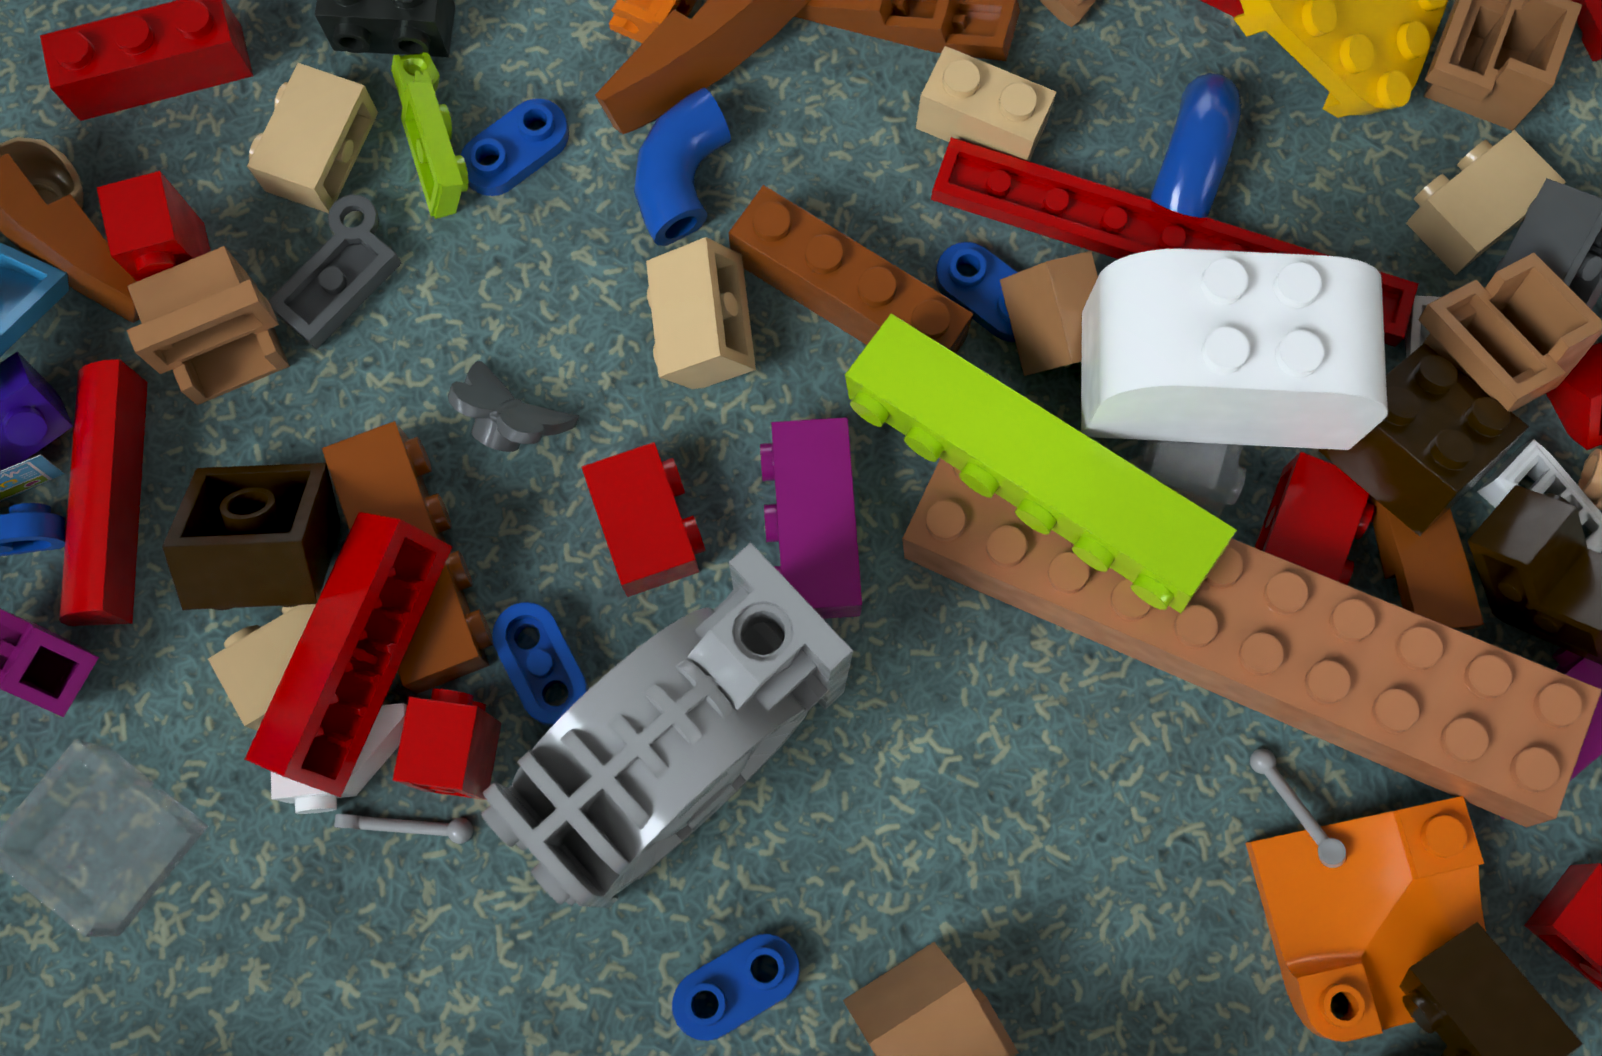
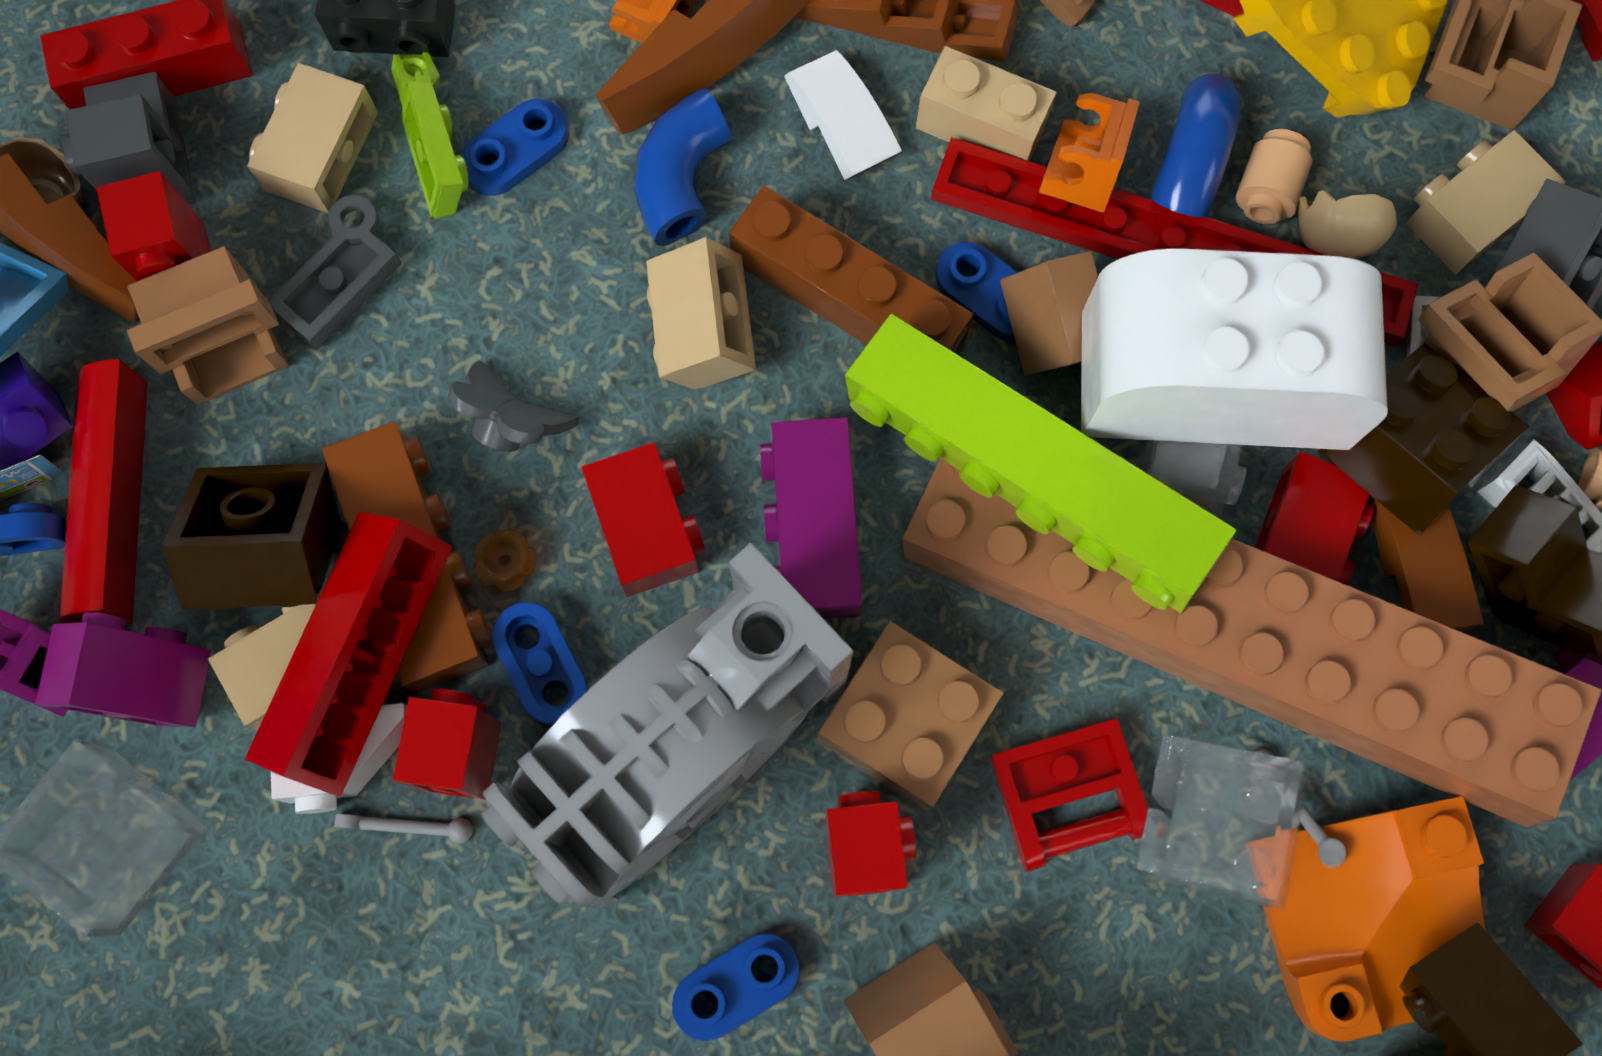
(122, 673): none -> magenta brick
(127, 133): none -> dark grey brick
(502, 543): none -> clear orange plate
(845, 112): none -> white slope
(868, 845): none -> red brick
(909, 716): none -> medium nougat brick
(1063, 772): none -> red plate
(1090, 157): none -> orange hinge
(1229, 821): none -> clear piece
(1274, 176): none -> light nougat brick
(1348, 226): none -> tan hair

